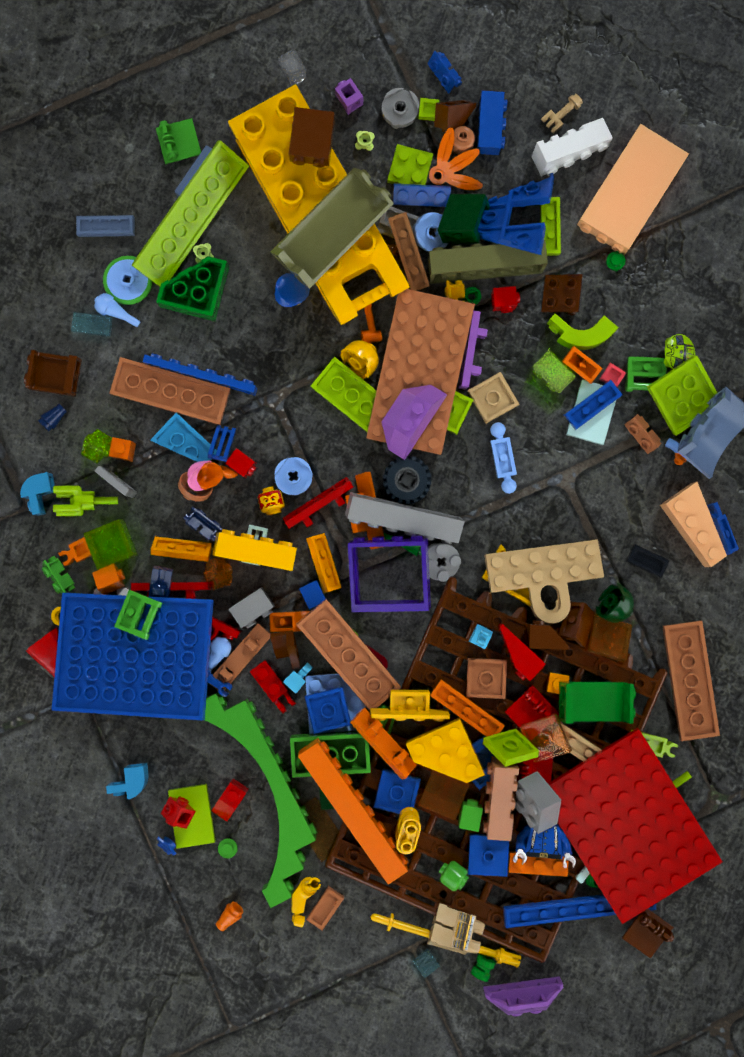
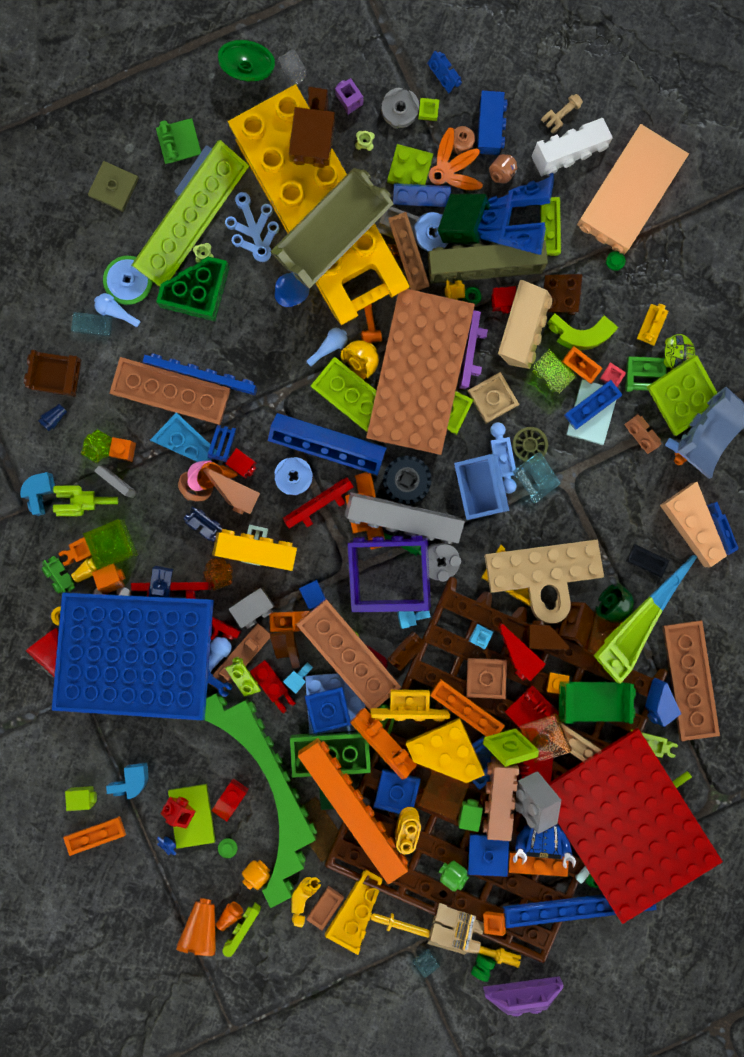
(80, 798): none -> lime brick
(84, 570): none -> yellow cone
(94, 836): none -> orange plate
(105, 226): sand blue plate -> none
(113, 186): none -> olive plate
(132, 612): bright green plate -> none
(181, 549): light orange plate -> none
(199, 930): none -> orange cone
(233, 492): none -> nougat slope
(241, 929): none -> lime plate
(242, 677): none -> lime hinge
(246, 60): none -> green dish
(254, 230): none -> light blue plant
(255, 875): none -> light orange head
(271, 501): yellow head -> none
(318, 98): none -> reddish brown hinge
(323, 563): light orange plate -> none
(326, 444): none -> blue brick
(335, 340): none -> light blue piece
(352, 918): none -> yellow wing
(406, 651): none -> reddish brown hinge
(409, 618): none -> medium azure piece
(410, 417): medium lavender wedge -> none
(452, 113): reddish brown slope -> none
(481, 486): none -> medium blue piece
(494, 923): none -> orange plate
(503, 168): none -> nougat head
(525, 325): none -> tan slope
(529, 444): none -> olive wheel
(542, 475): none -> clear light blue plate
(626, 642): none -> lime plate
(648, 933): reddish brown hinge -> none
(652, 324): none -> yellow hinge
(661, 703): none -> blue slope

